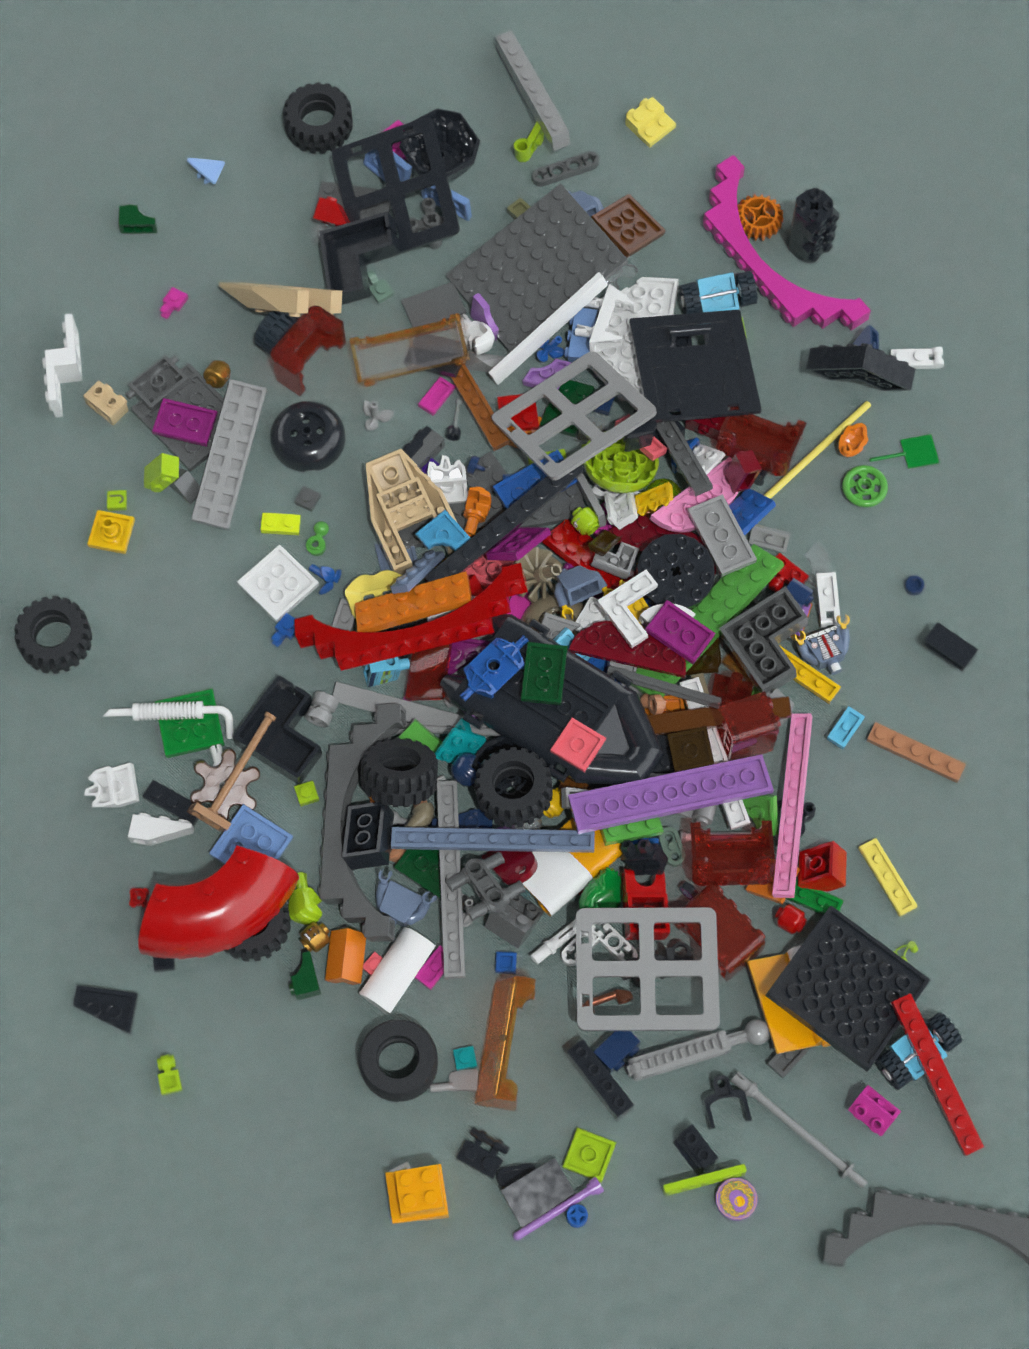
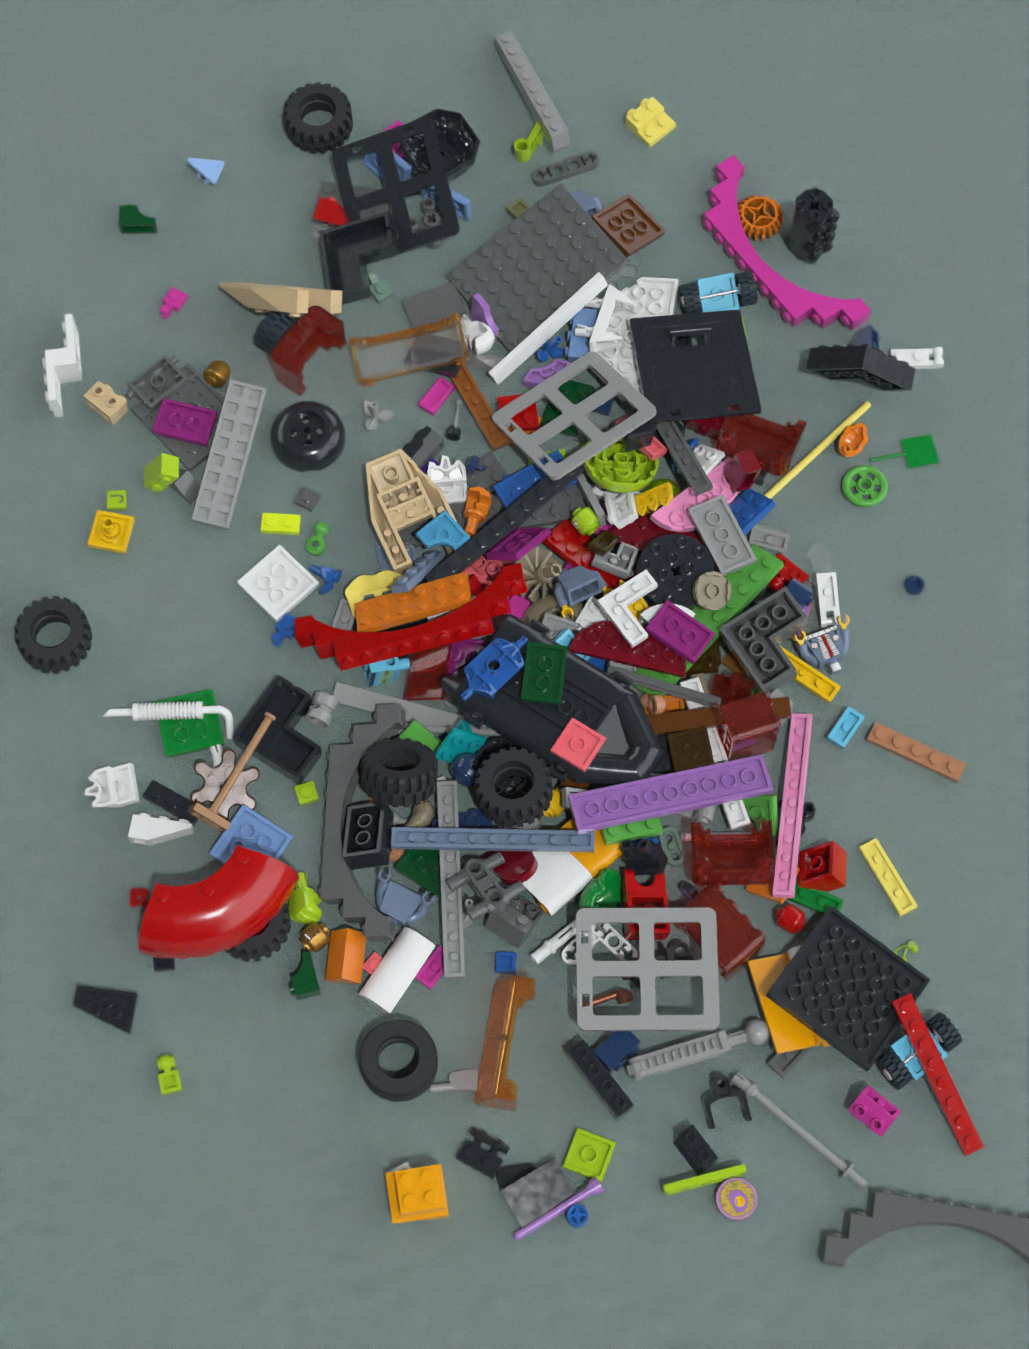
(465, 1058): teal plate -> none
(711, 591): none -> dark tan tile
(950, 647): black piece -> none

